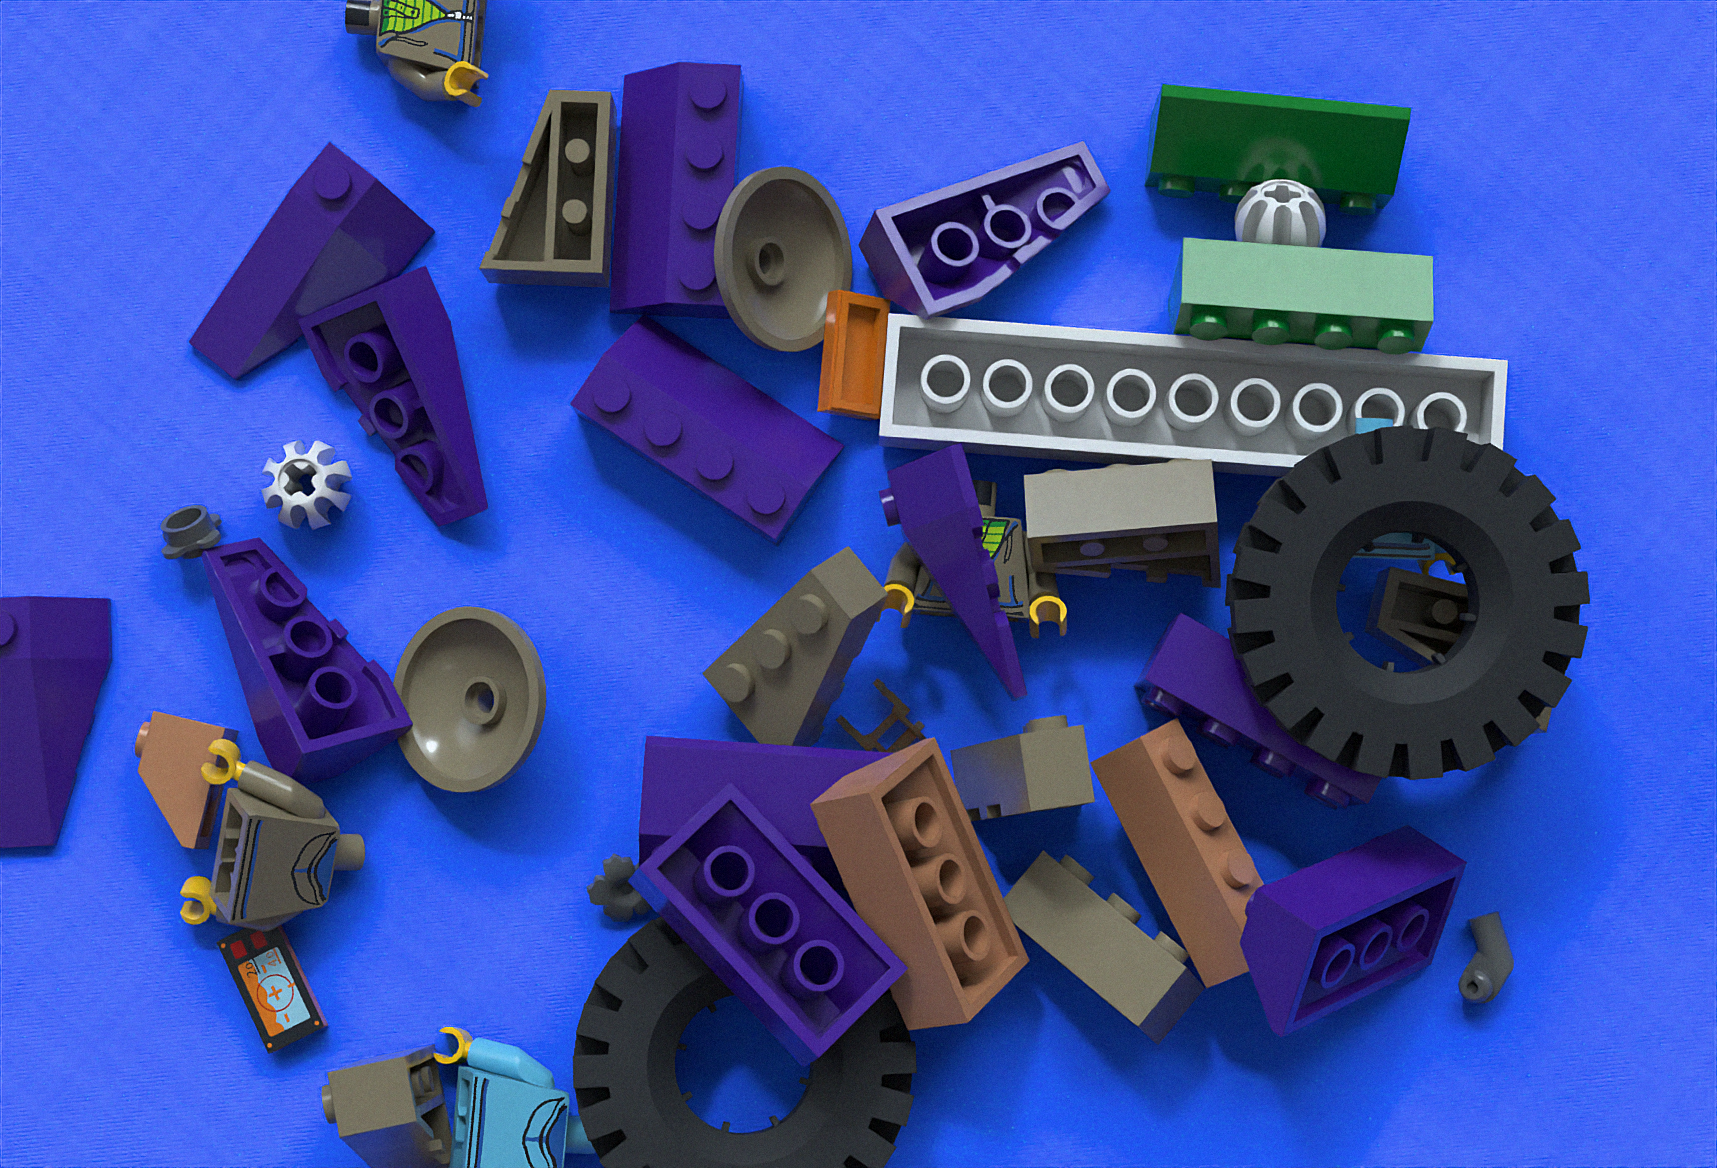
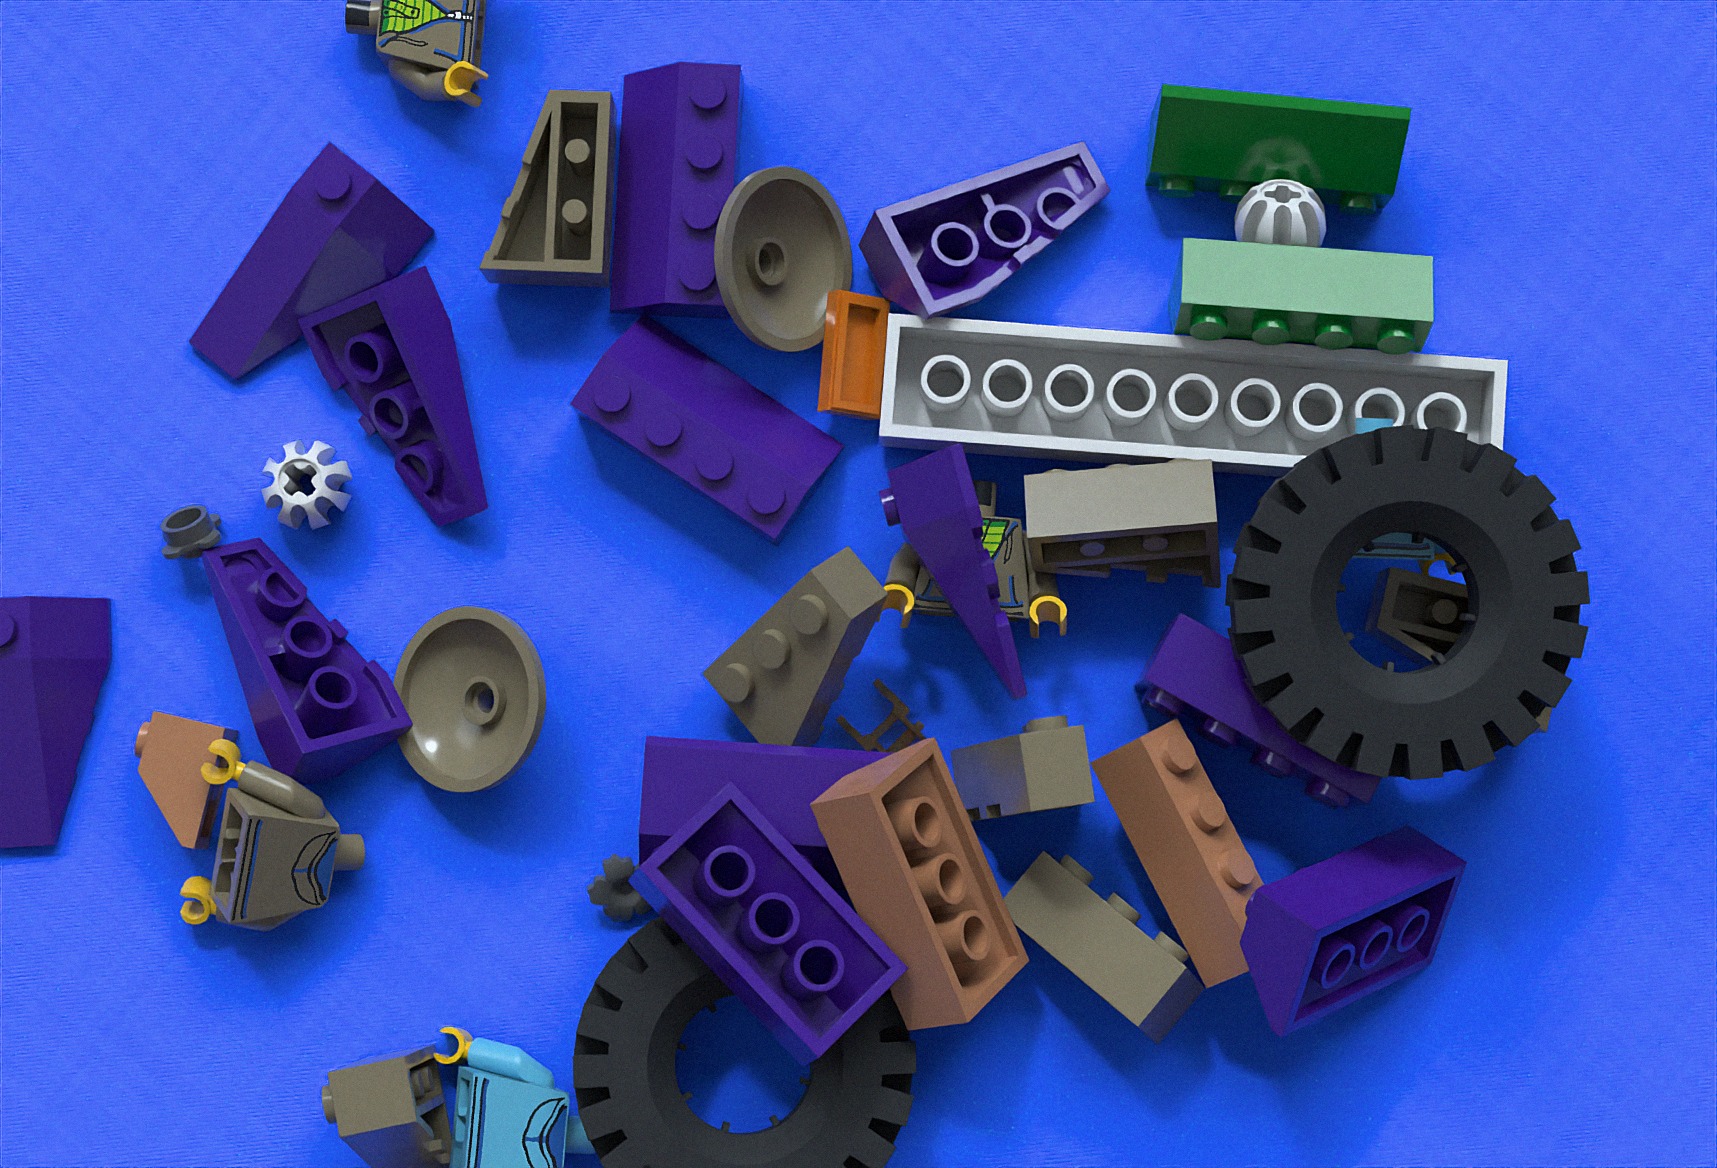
(272, 986): tile -> none
(1491, 962): dark grey arm -> none

